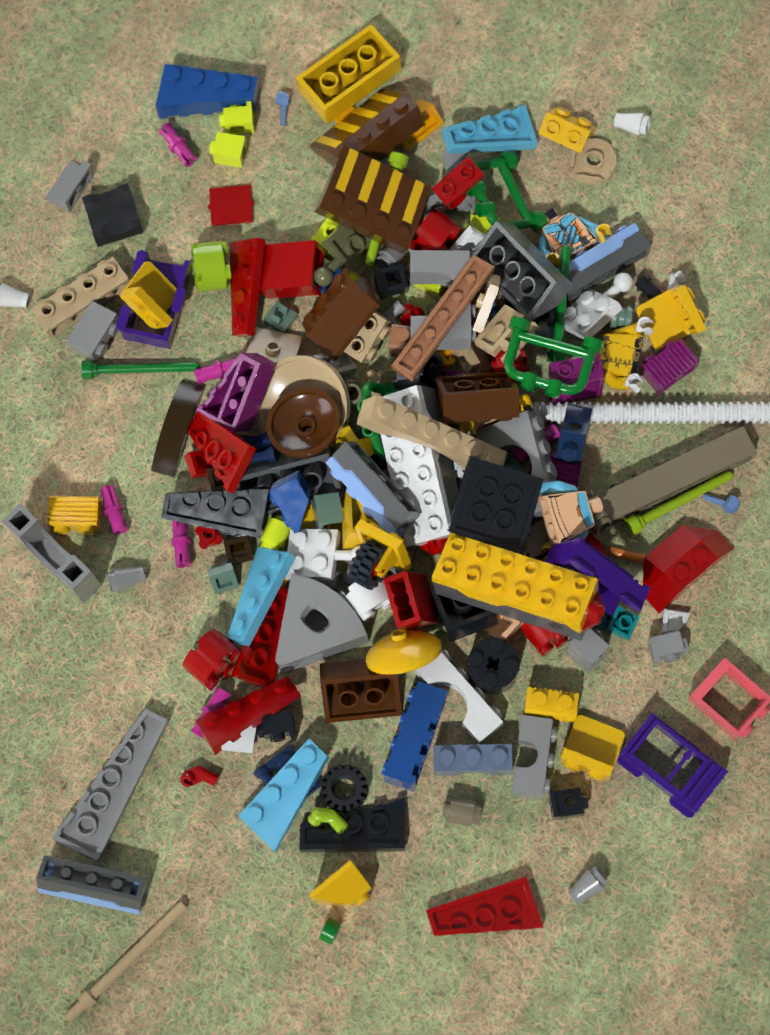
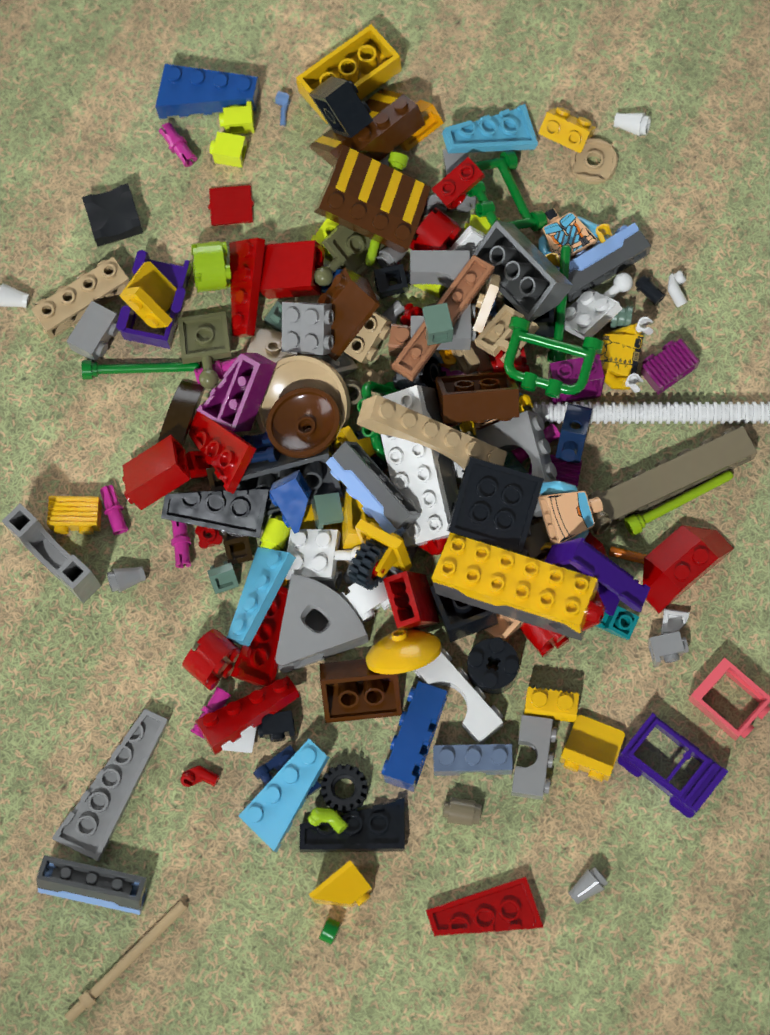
(70, 185): light grey panel -> none
(155, 472): none -> red brick
(204, 340): none -> olive plate
(307, 328): none -> light grey plate
(341, 106): none -> black brick
(438, 324): none -> sand green panel
(560, 810): black brick -> none
(589, 651): light grey brick -> none
(672, 316): yellow bracket -> none
(729, 505): medium blue hand -> none

